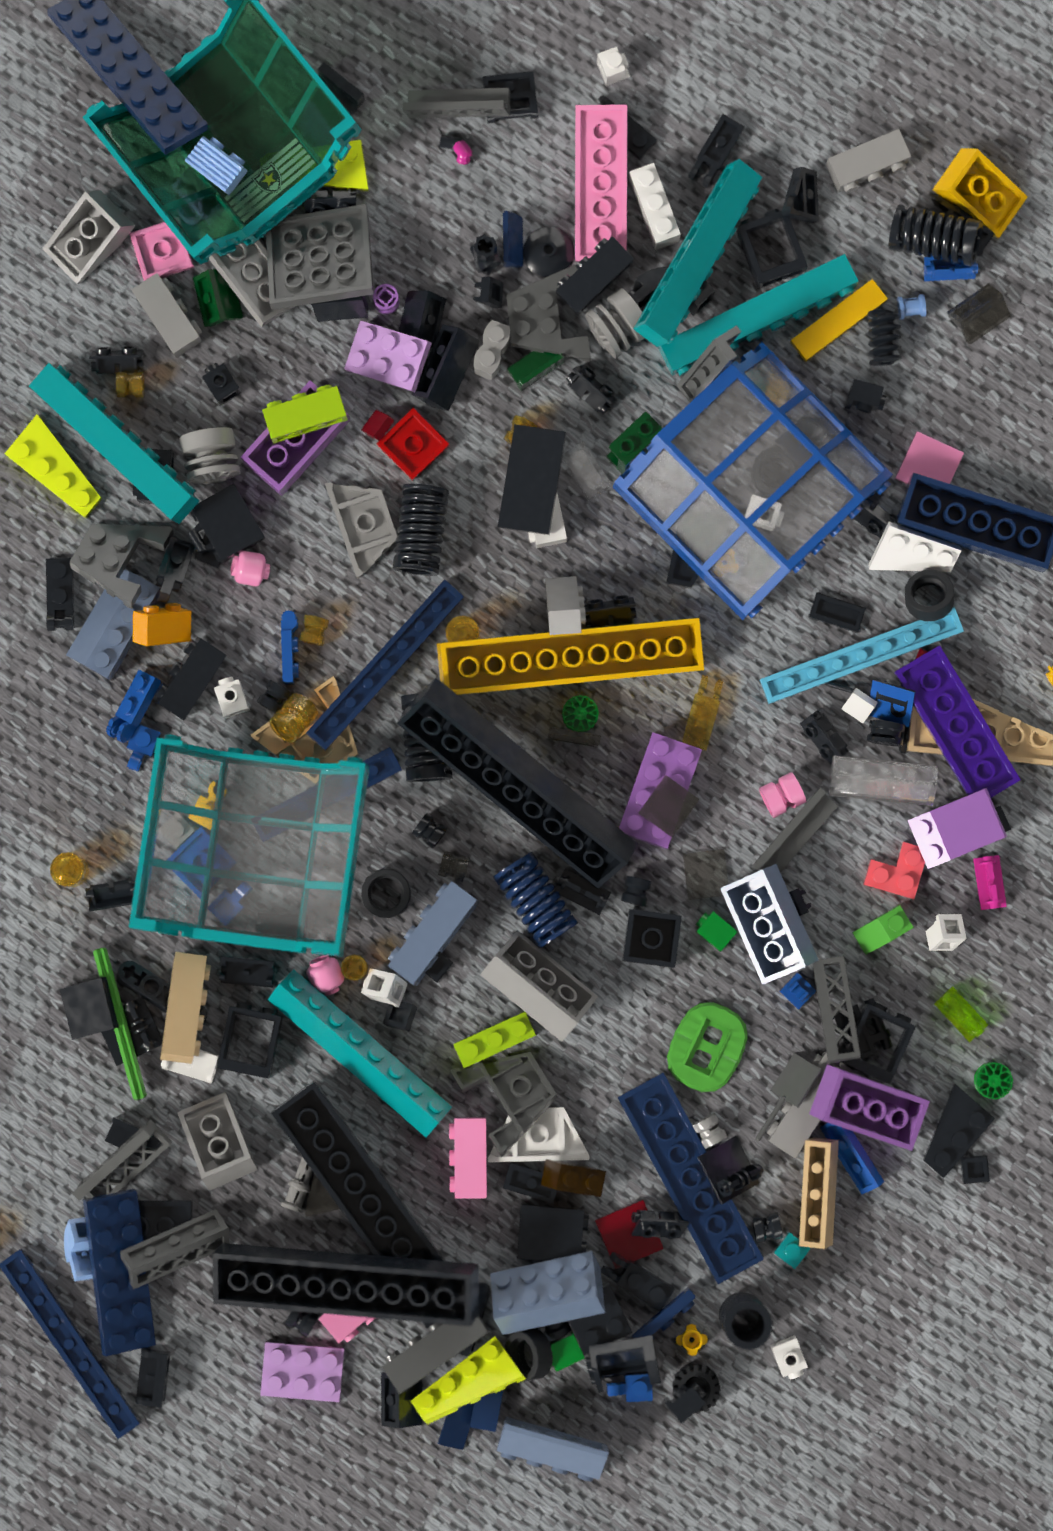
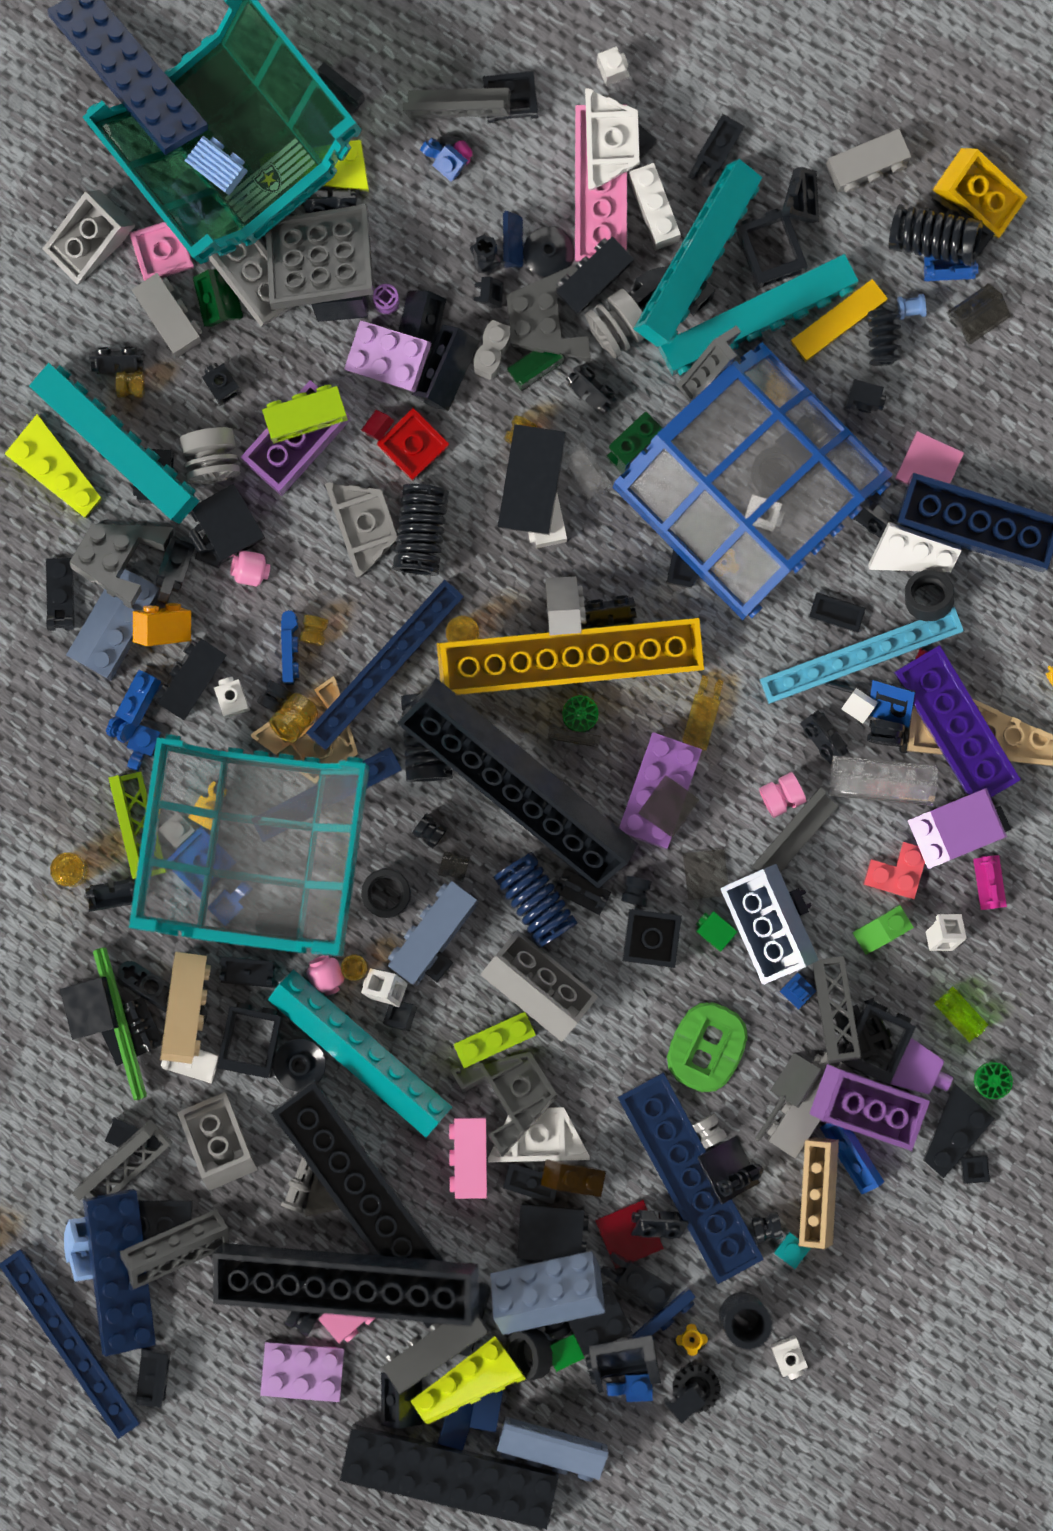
(124, 815): none -> lime fence
(285, 1061): none -> black dish
(448, 159): none -> plate
(449, 1476): none -> black brick
(610, 138): none -> white wing
(920, 1070): none -> medium lavender torso

